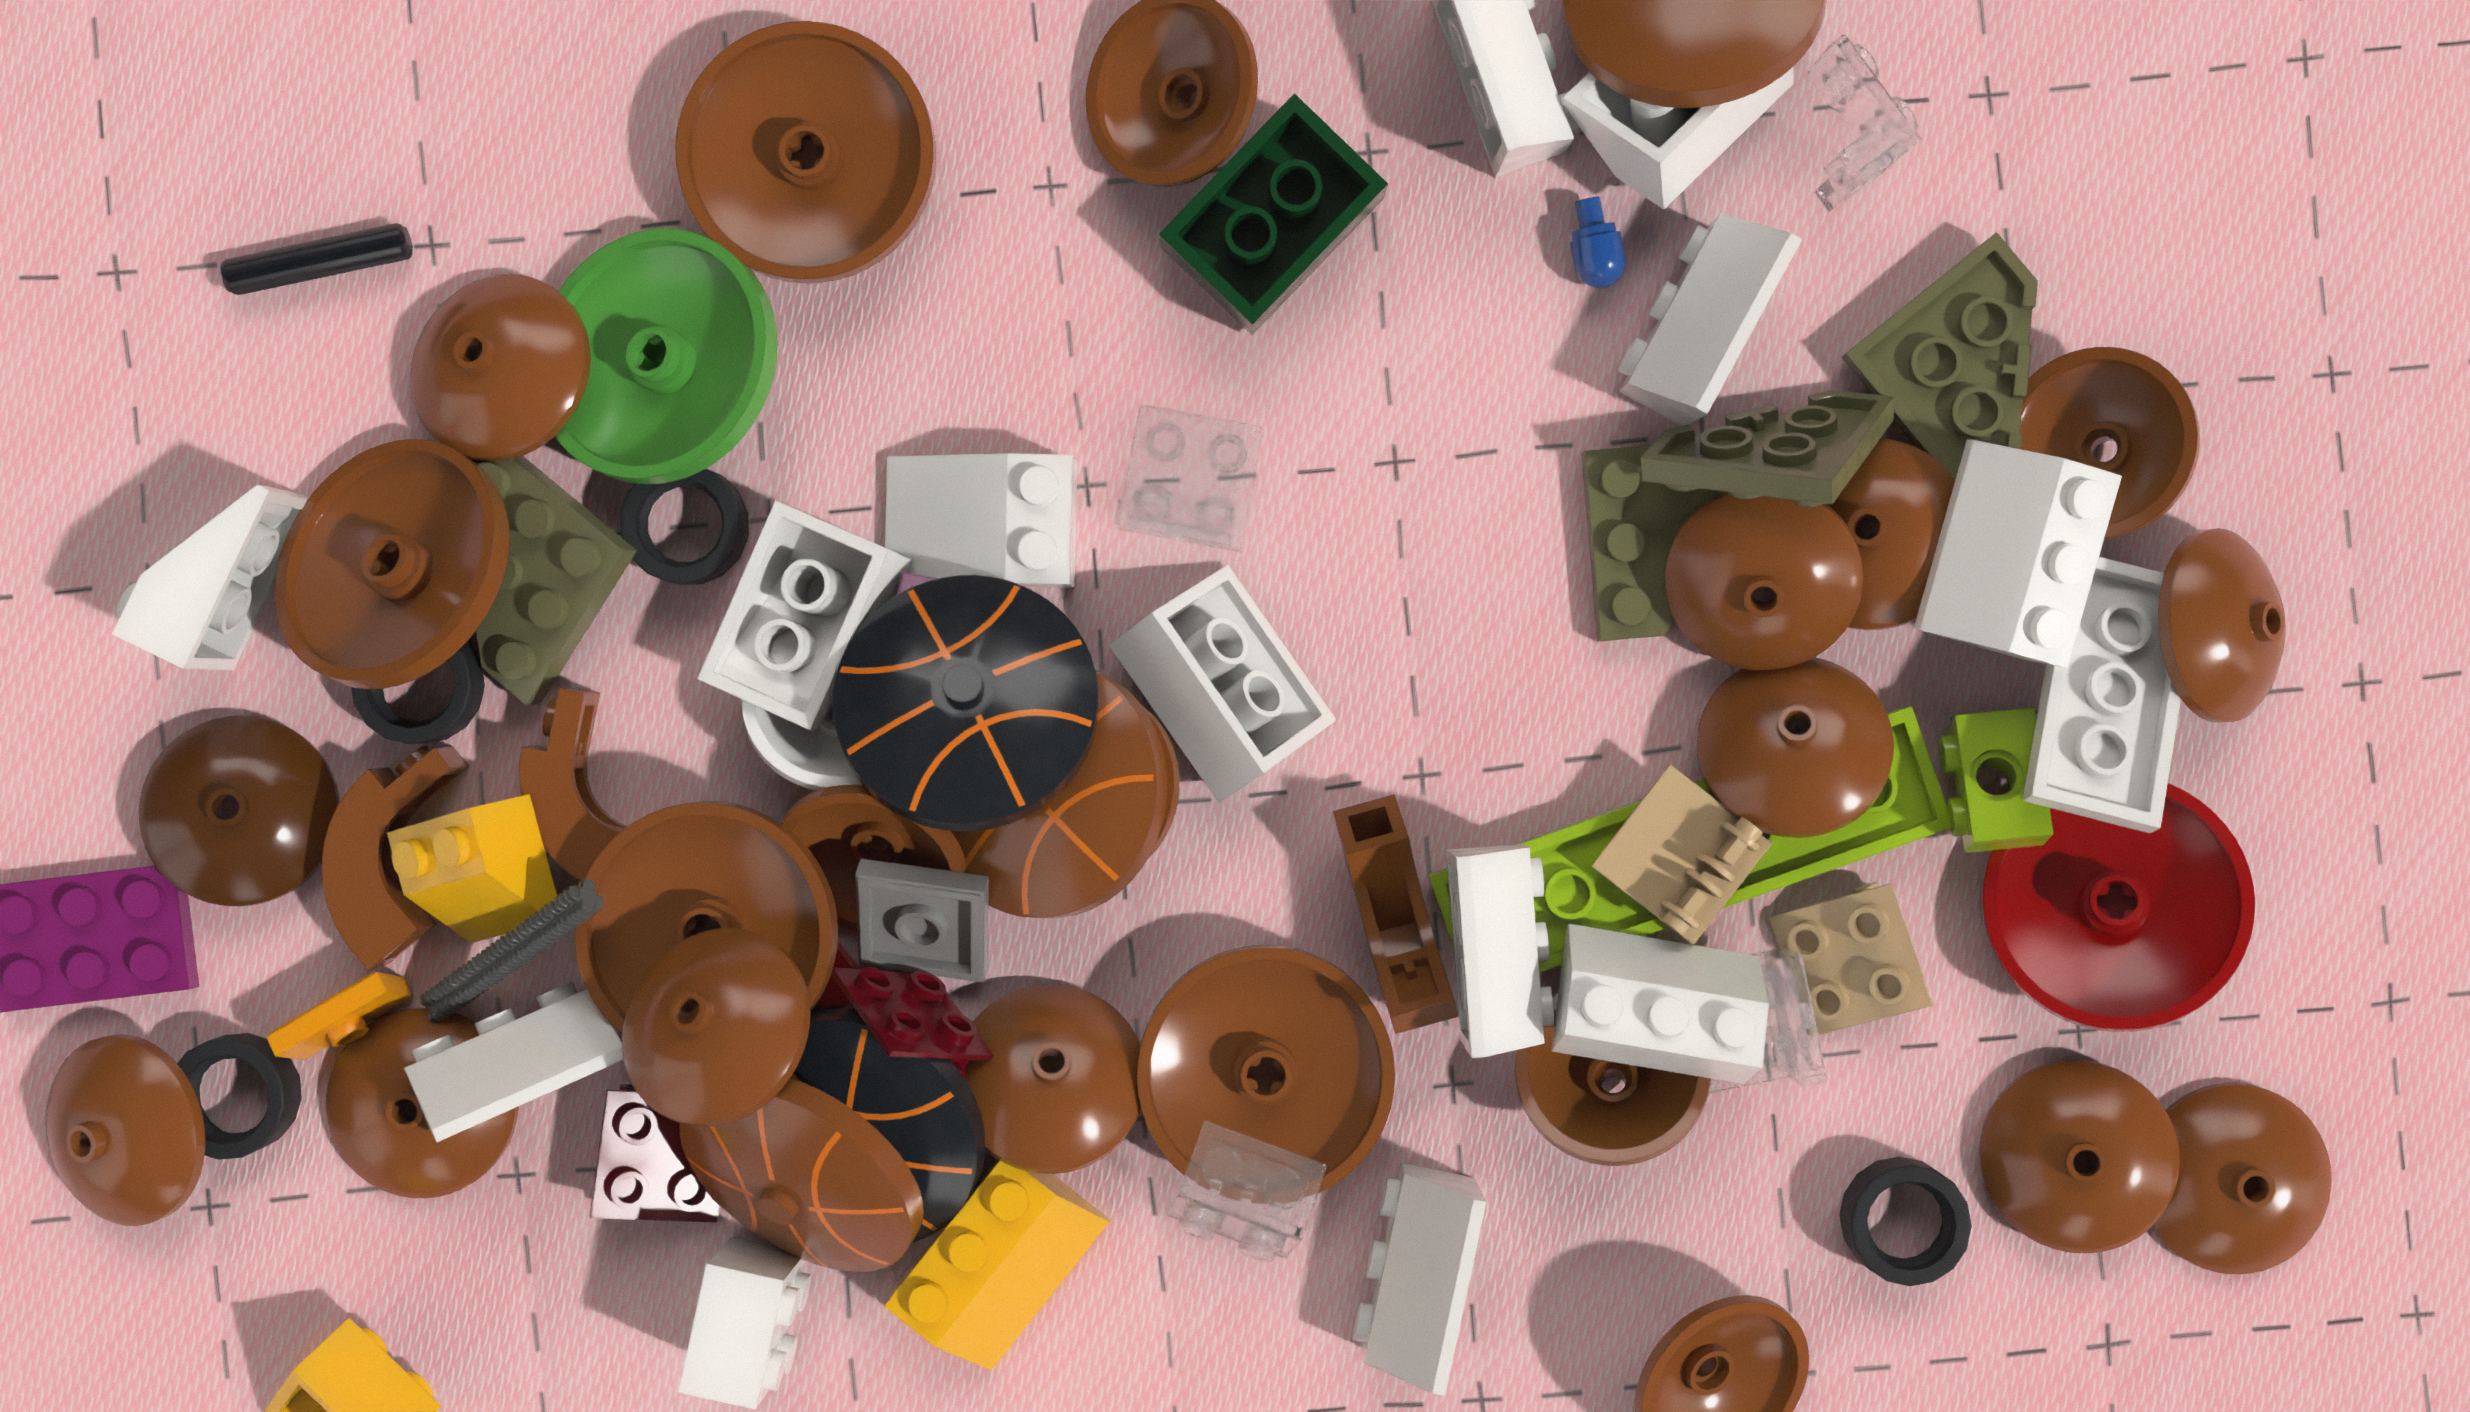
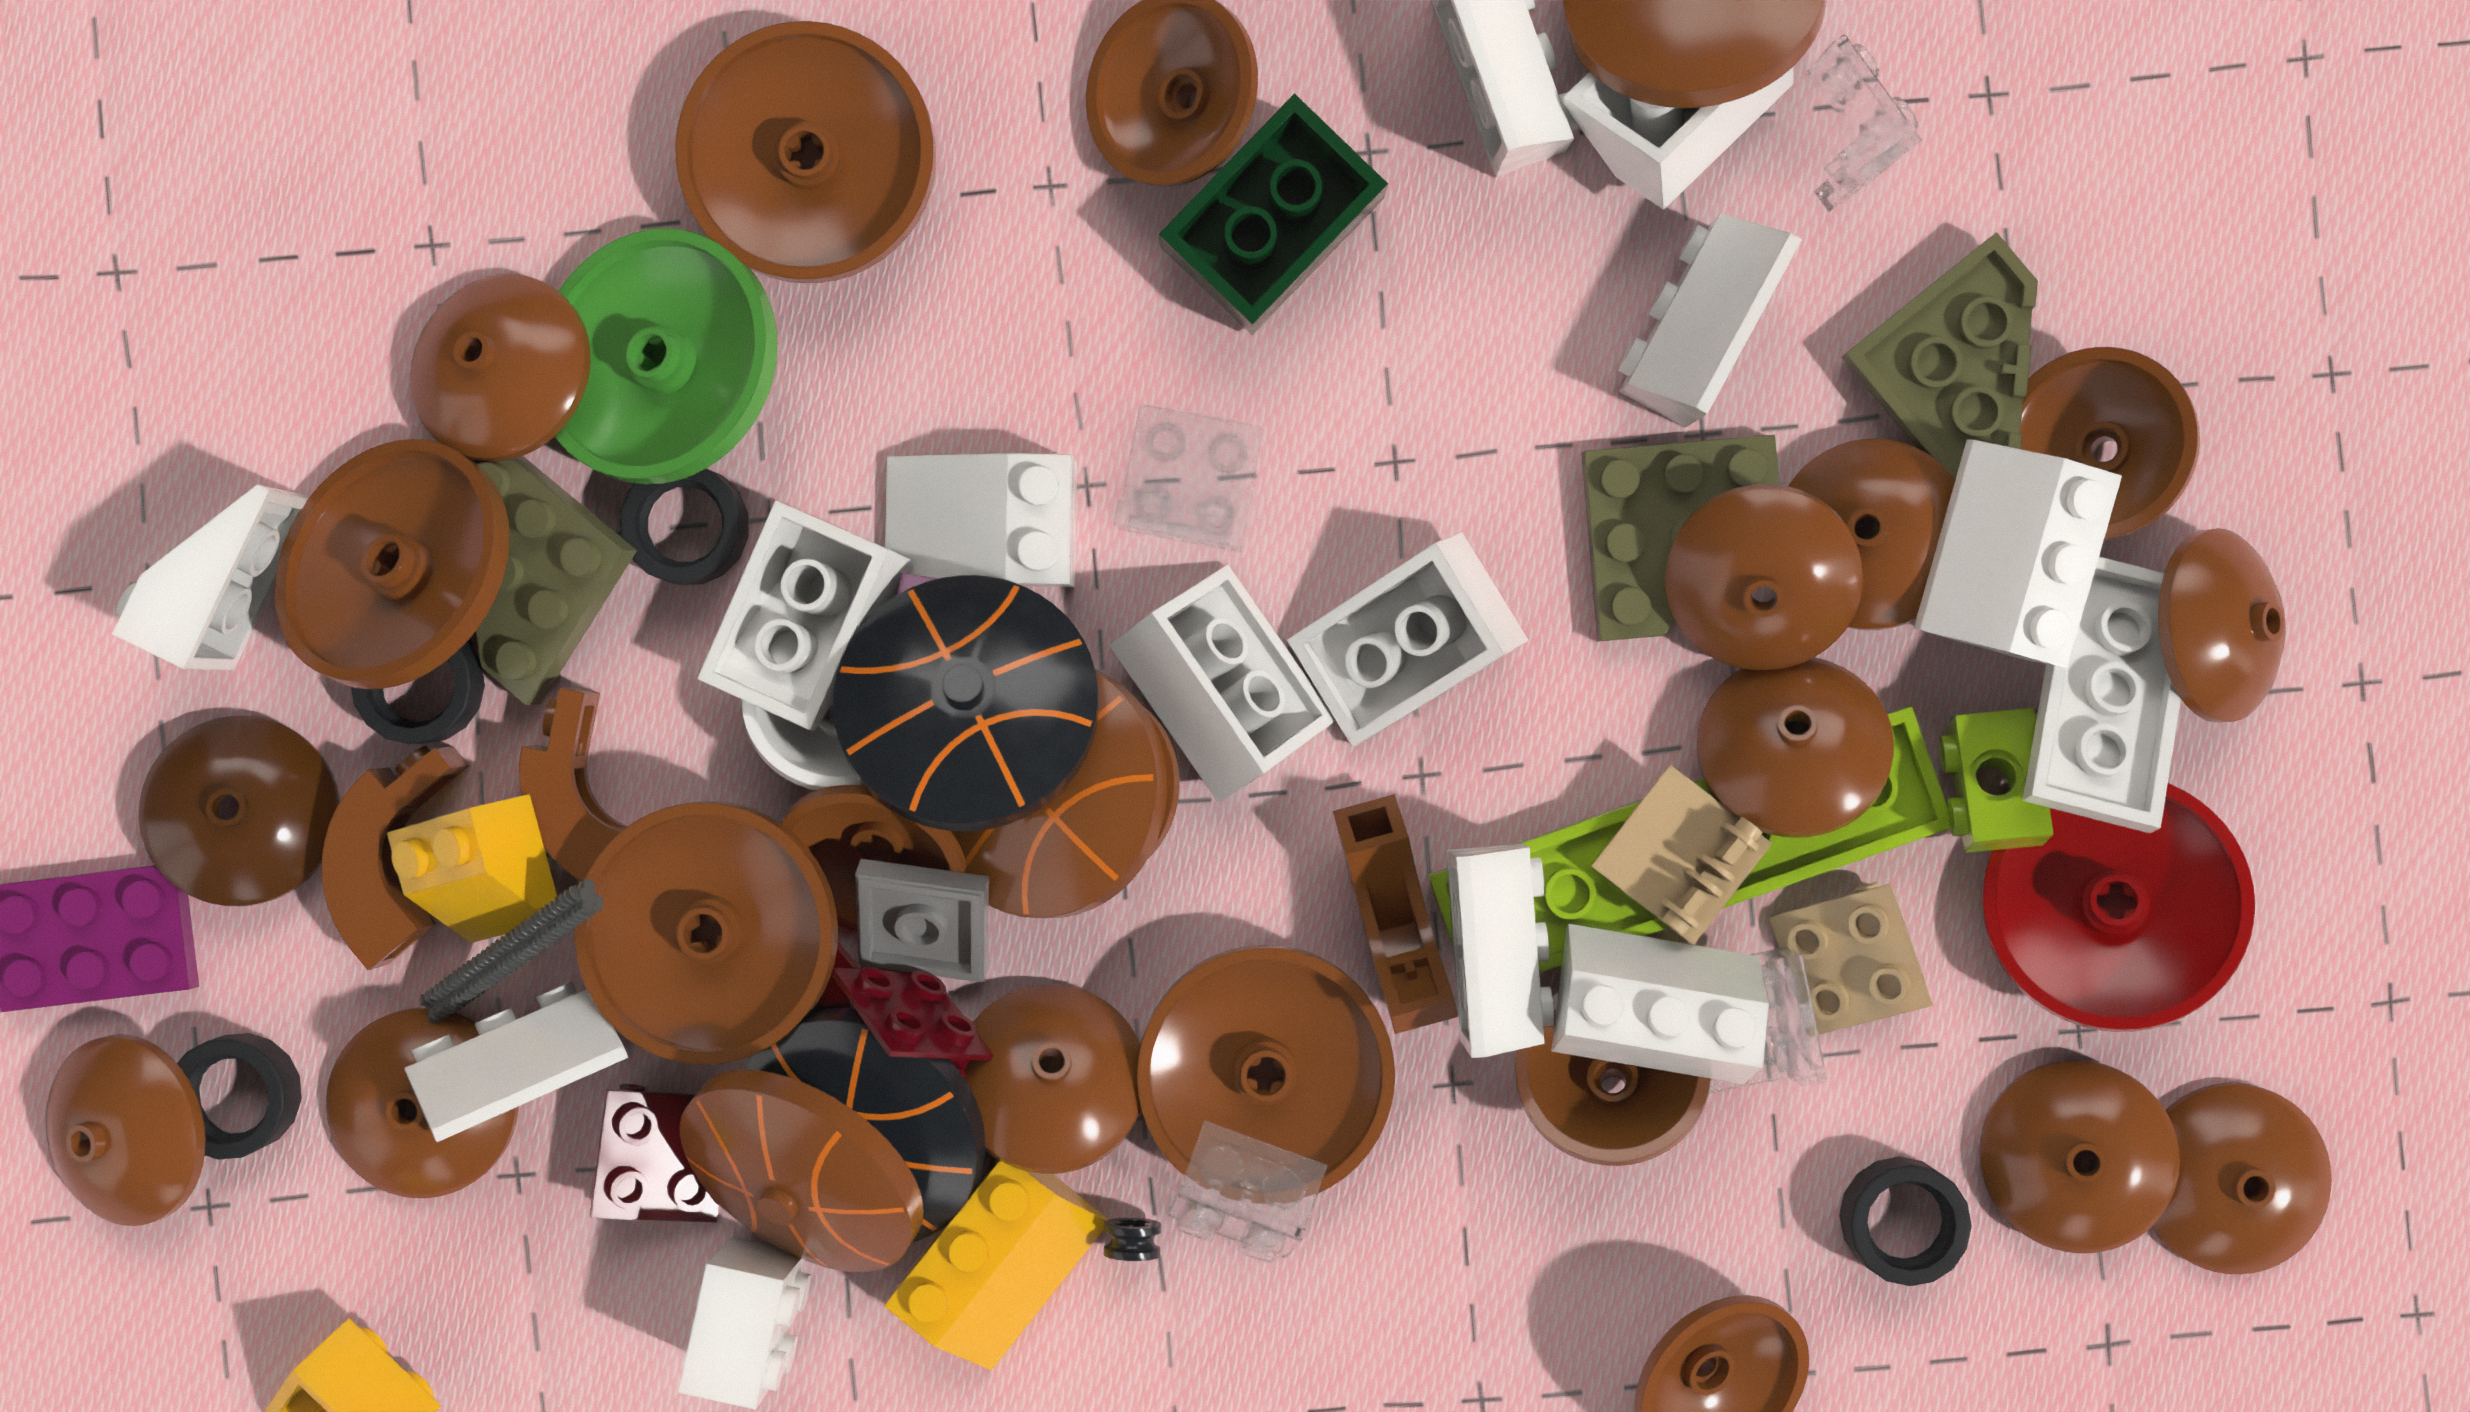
(316, 259): black axle -> none
(339, 1017): light orange plate -> none
(739, 1045): dark orange dish -> none
(1132, 1239): none -> black bush
(1407, 638): none -> white slope
(1420, 1275): white slope -> none
(1596, 246): blue cylinder -> none
(1786, 455): olive plate -> none

